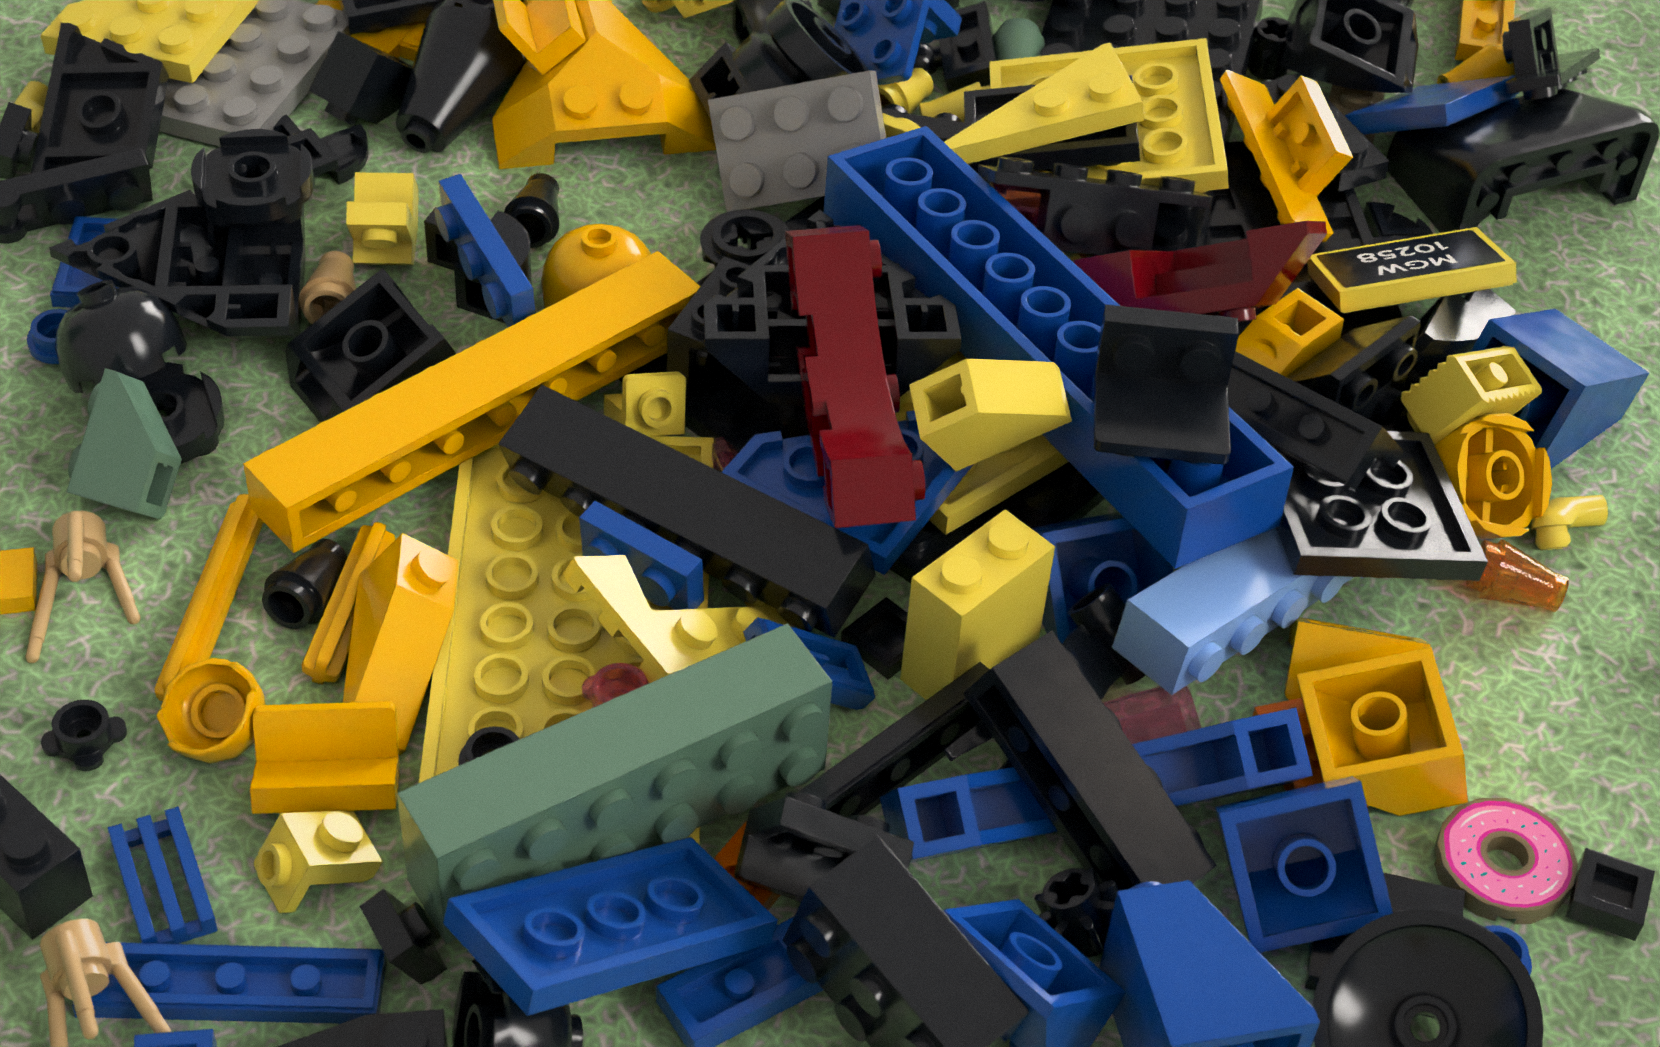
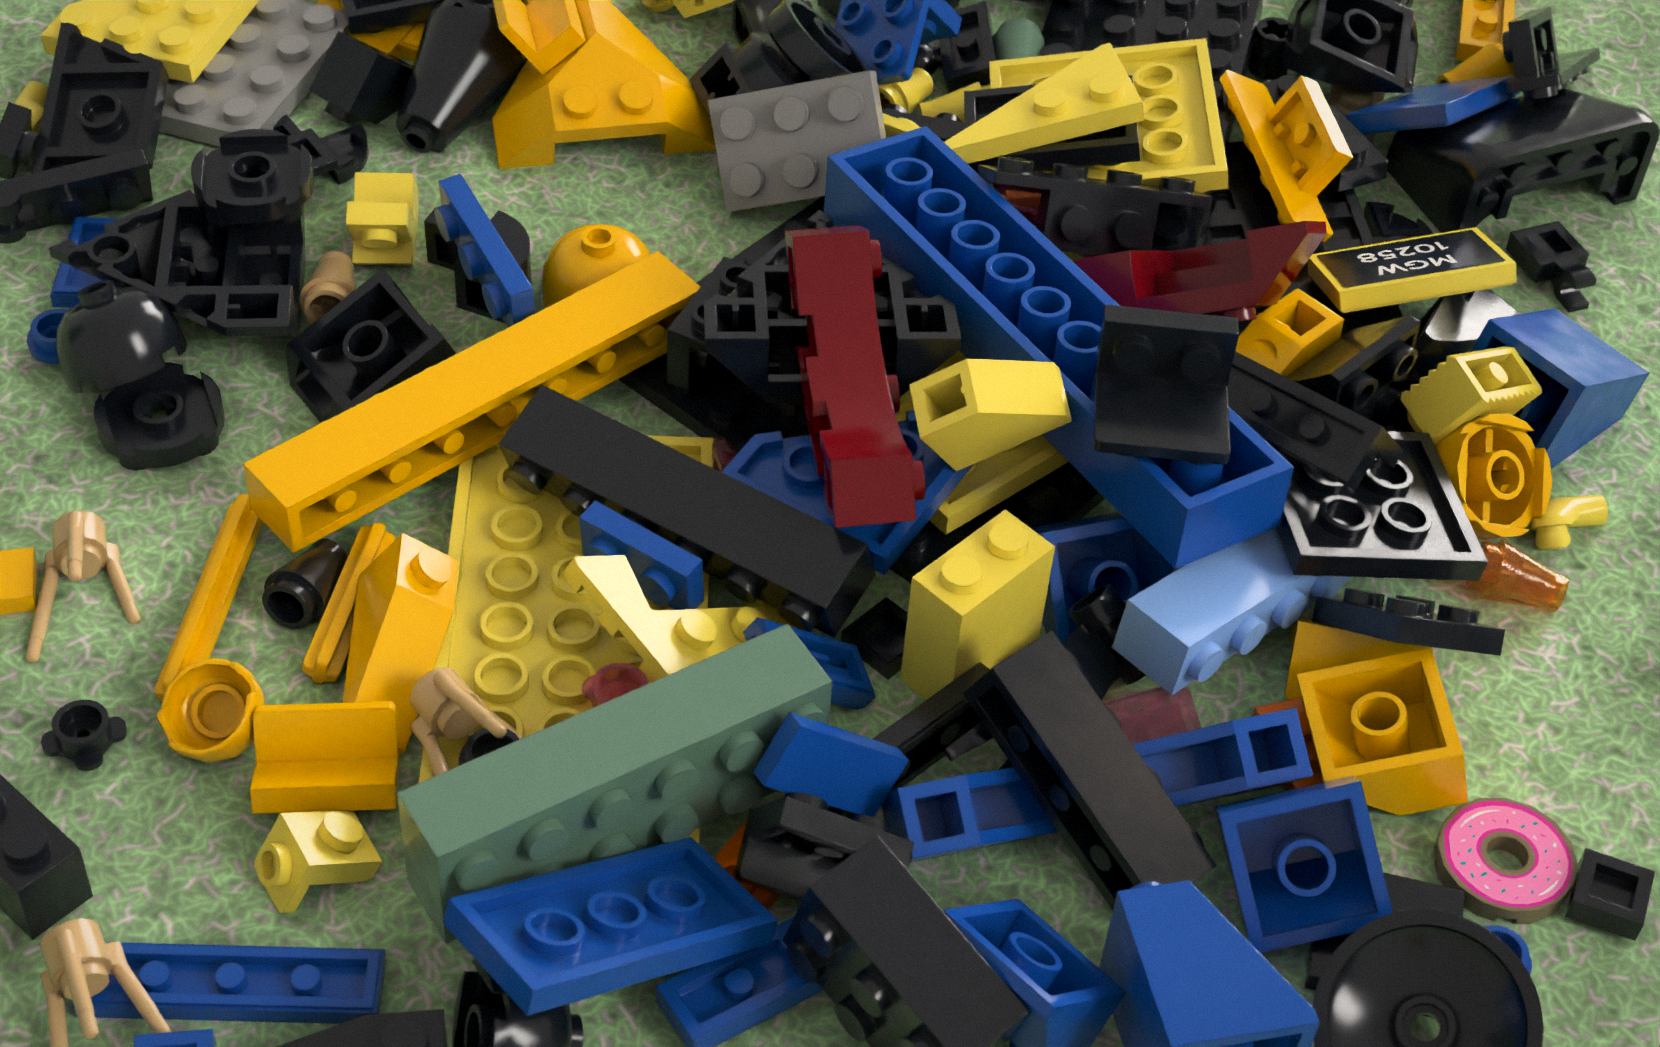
(125, 449): sand green slope -> none
(148, 835): blue tile -> none
(405, 936): black plate -> none
(449, 711): none -> tan plant
(537, 208): black cone -> none
(650, 403): light yellow bracket -> none
(753, 227): black gear -> none
(831, 765): none -> blue tile
(1079, 908): black gear -> none
(1409, 621): none -> black plate
(1556, 255): none -> black plate

